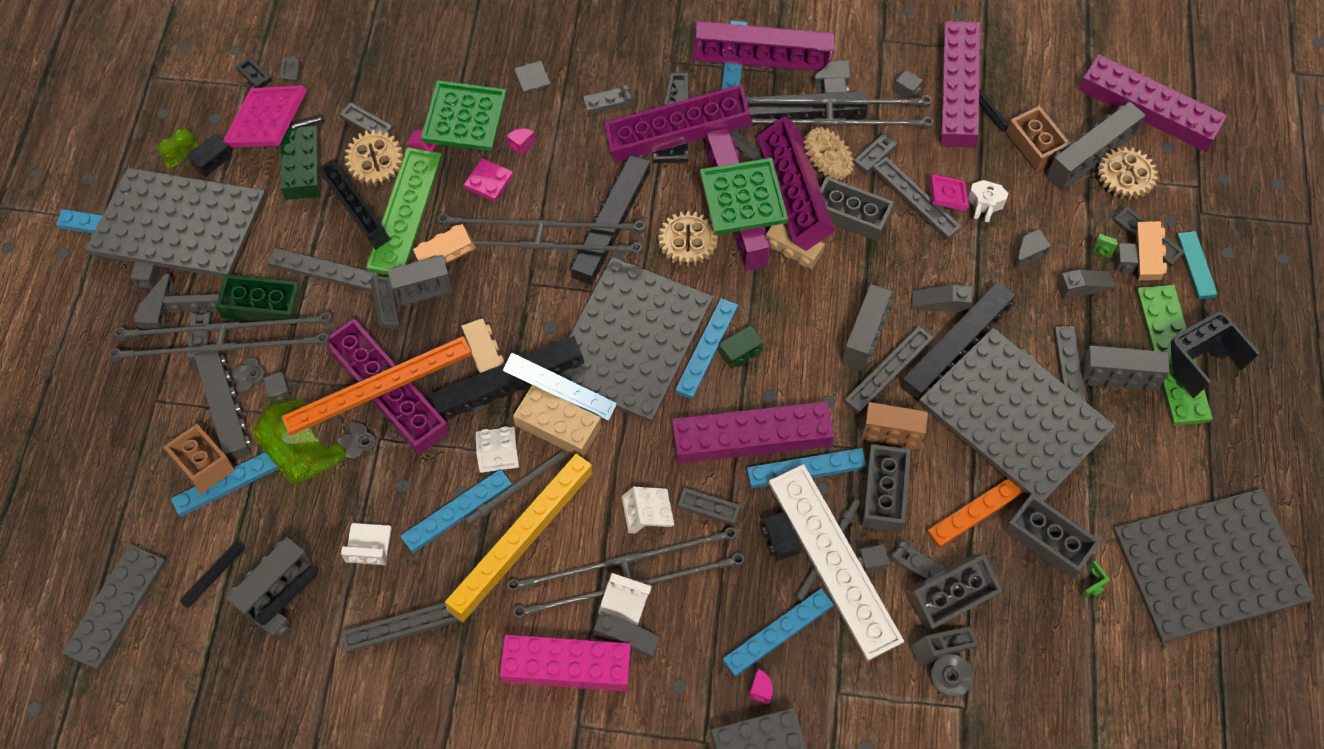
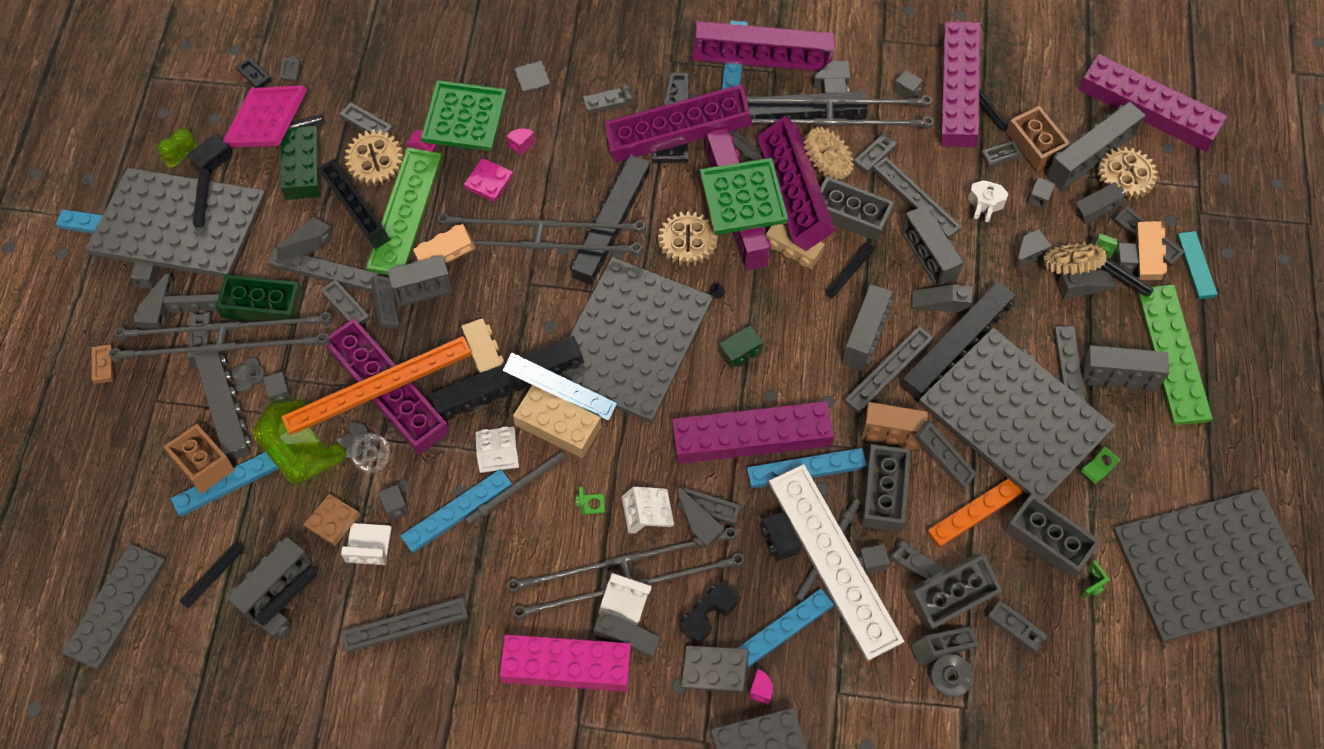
(102, 364): none -> medium nougat plate
(201, 197): none -> black axle
(305, 239): none -> dark grey slope
(331, 520): none -> medium nougat plate
(344, 302): none -> dark grey plate
(385, 456): none -> clear piece
(393, 502): none -> dark grey brick
(518, 538): yellow brick -> none
(583, 502): none -> bright green bracket
(701, 524): none -> dark grey slope
(706, 349): dark azure plate -> none
(715, 669): none -> dark grey plate
(717, 290): none -> black hinge
(719, 599): none -> black arch
(849, 270): none -> black axle
(932, 247): none -> dark grey brick
(945, 454): none -> dark grey plate
(948, 192): dark pink plate -> none
(1002, 156): none -> dark grey tile
(1017, 626): none -> dark grey plate
(1041, 193): none -> brick
(1075, 258): none -> tan gear
(1096, 469): none -> bright green bracket
(1100, 202): none -> dark grey brick
(1128, 278): none -> black axle
(1213, 334): black windscreen -> none

